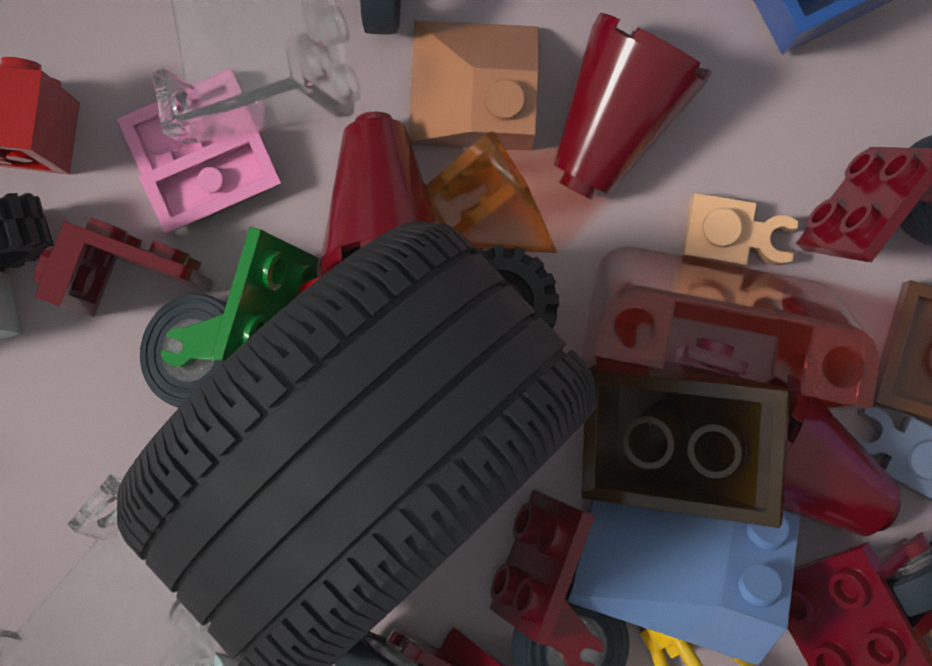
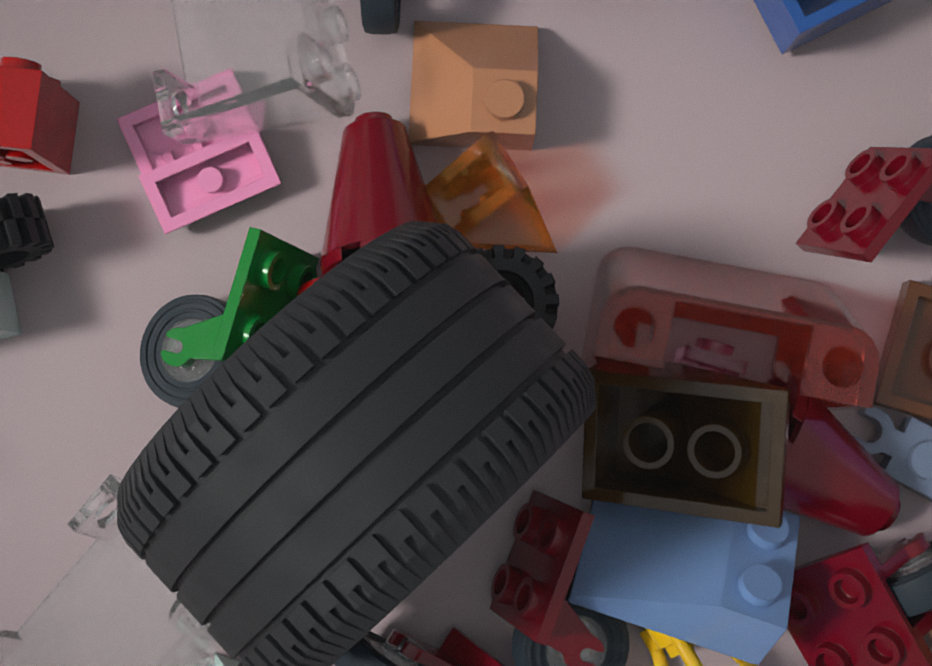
(82, 260): dark red bracket -> none
(622, 104): dark red cone -> none
(726, 231): light nougat plate -> none

